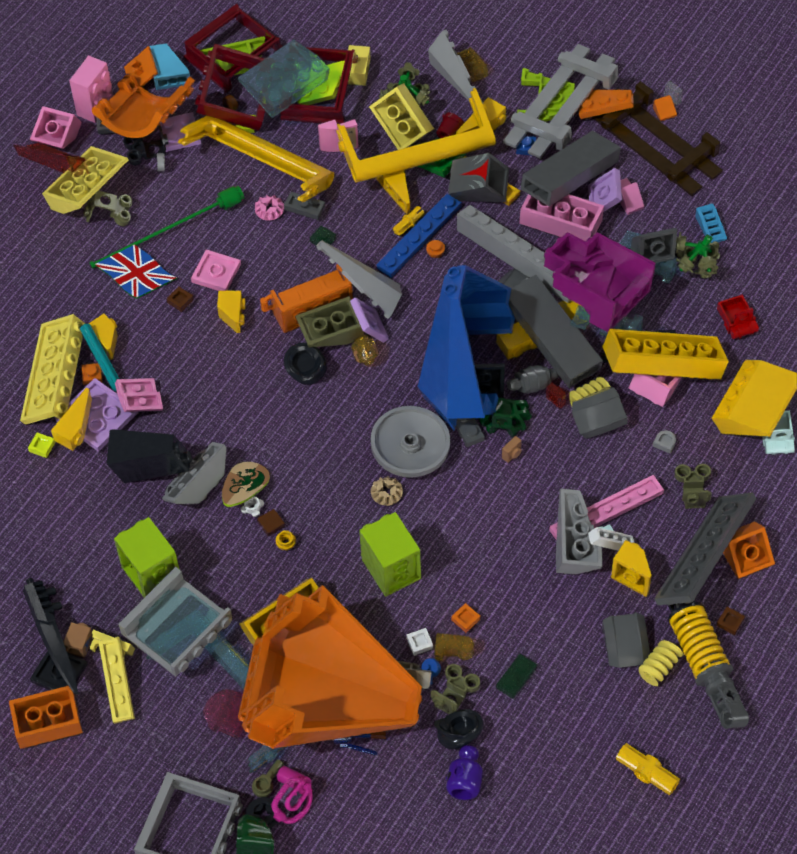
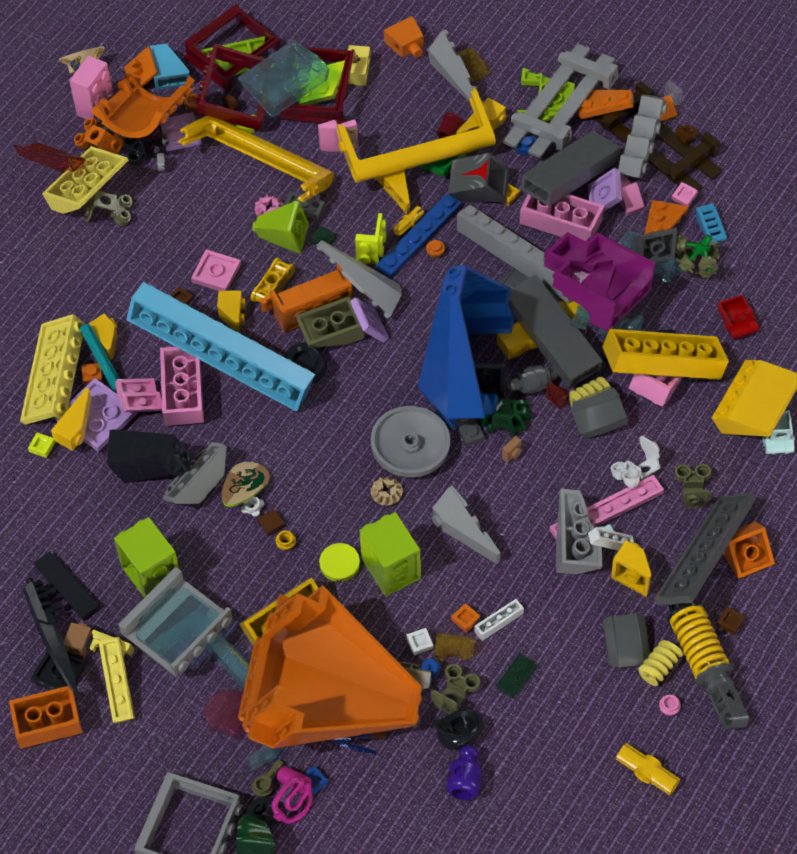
(55, 128): bright pink slope -> none
(66, 585): none -> black tile
(75, 60): none -> tan hat
(99, 137): none -> orange piece
(136, 270): flag -> none
(181, 387): none -> bright pink brick
(190, 103): none -> orange tile
(220, 346): none -> medium azure brick
(279, 273): none -> yellow piece
(283, 226): none -> lime slope
(318, 780): none -> blue tile
(339, 562): none -> neon yellow tile
(364, 350): clear yellow head -> none
(370, 247): none -> neon yellow bracket
(401, 117): light yellow slope -> none
(405, 38): none -> orange torso
(418, 91): olive plant -> none
(454, 519): none -> light grey wedge
(499, 619): none -> white piece
(632, 473): none -> white piece
(643, 133): none -> light grey brick
(664, 216): none -> orange wing
(665, 441): light grey tile -> none
(669, 705): none -> bright pink plate
(684, 194): none -> bright pink plate
(687, 133): none -> reddish brown tile

